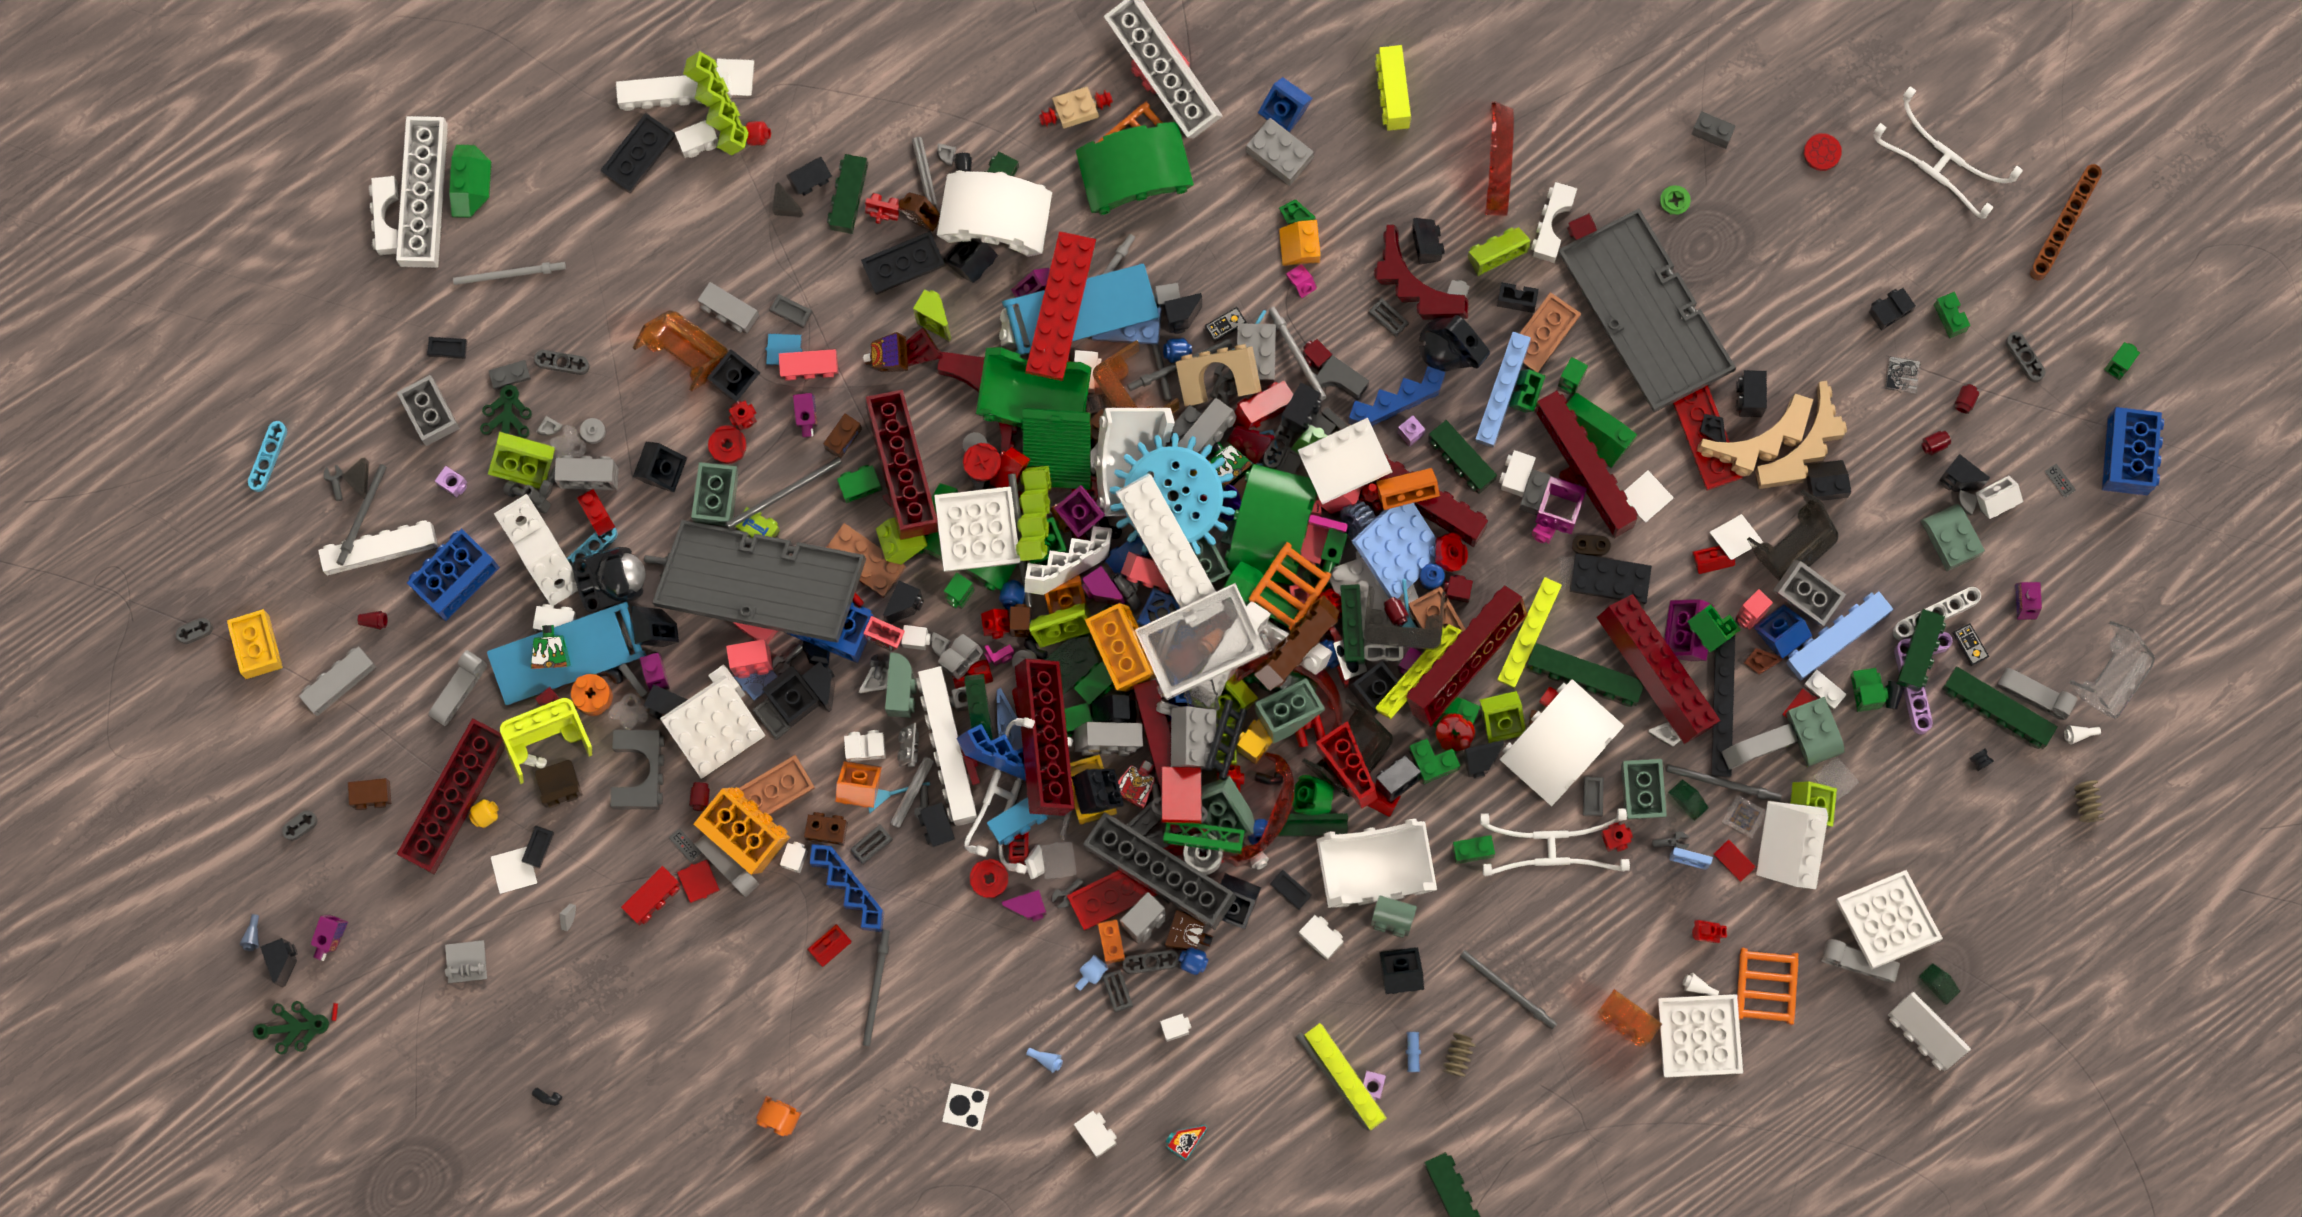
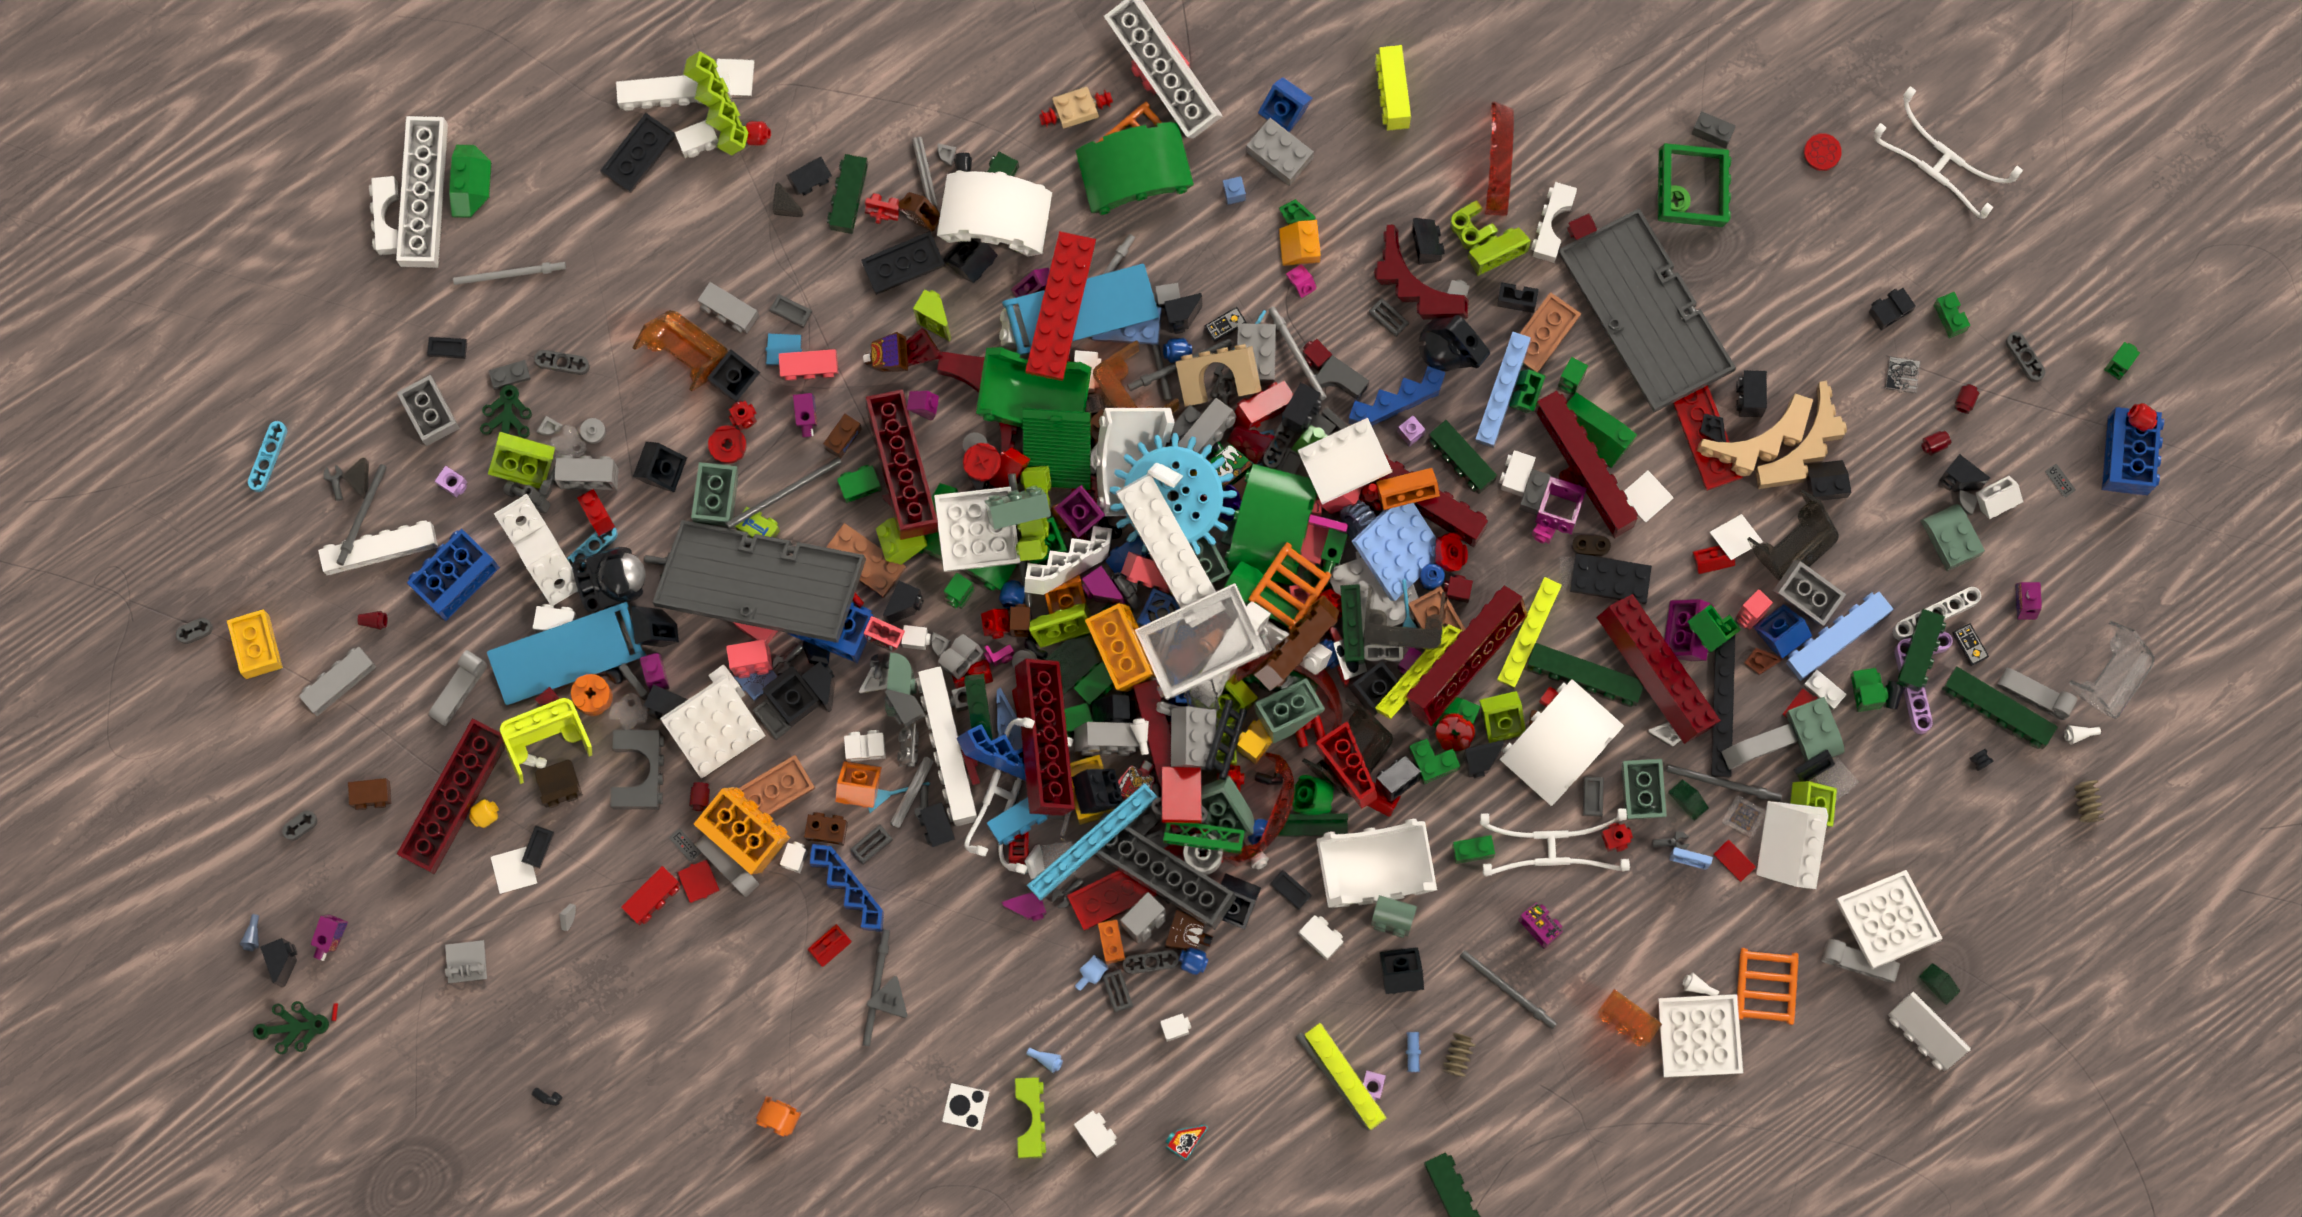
(549, 650): torso -> none
(889, 999): none -> dark grey piece
(906, 706): none -> dark grey slope
(923, 403): none -> magenta slope
(991, 889): red plate -> none
(1017, 507): none -> sand green brick
(1031, 1144): none -> lime arch
(1092, 842): none -> medium azure tile
(1140, 730): none -> white cone
(1165, 474): none -> white window
(1234, 190): none -> medium blue brick
(1396, 611): dark red brick -> none
(1468, 228): none -> lime piece
(1540, 924): none -> magenta slope
(1664, 186): none -> green window
(1708, 931): red hips -> none
(1814, 766): none -> black tile
(2064, 230): dark orange beam -> none
(2142, 417): none -> red head

